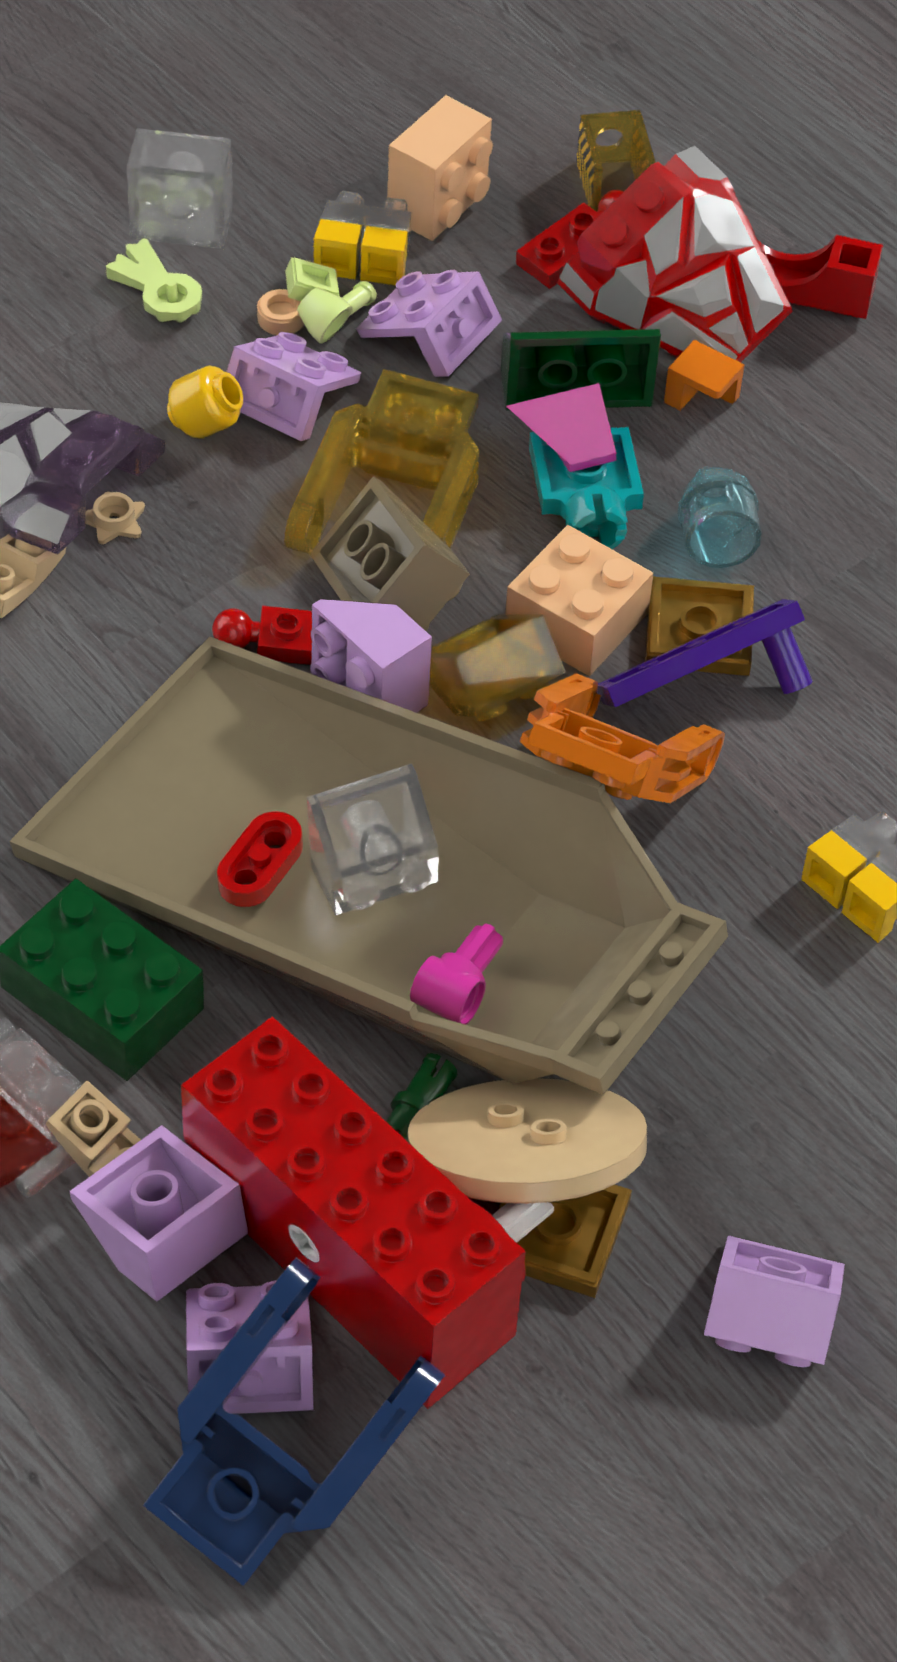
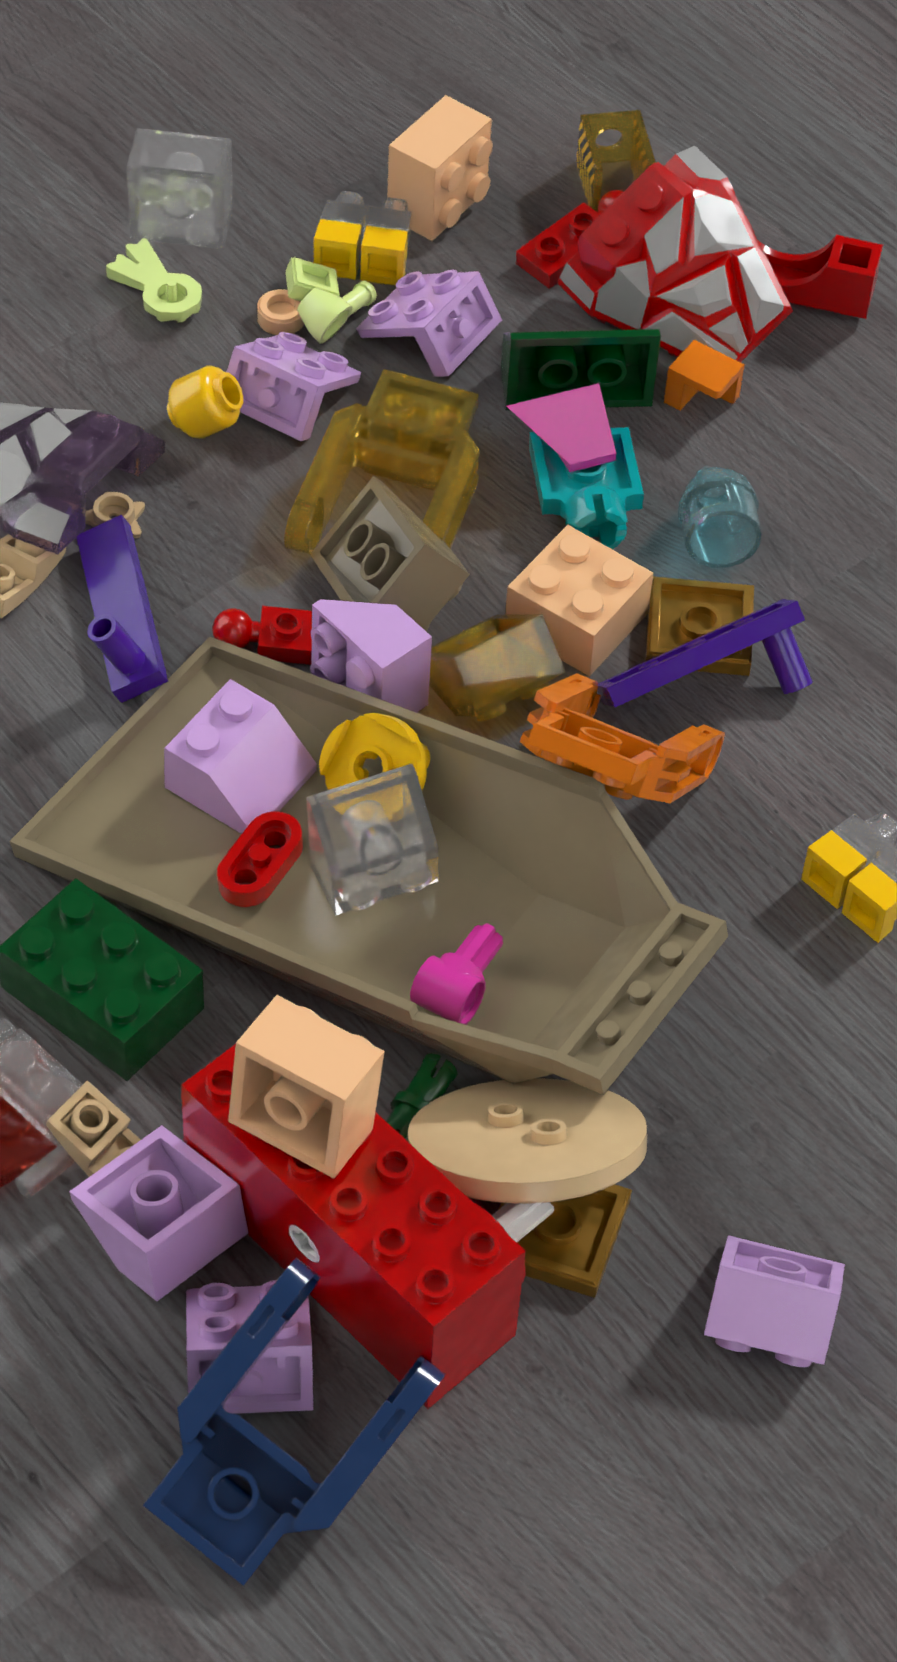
(121, 609): none -> dark purple piece
(237, 758): none -> lavender slope
(305, 1085): none -> light nougat brick
(368, 738): none -> yellow plate

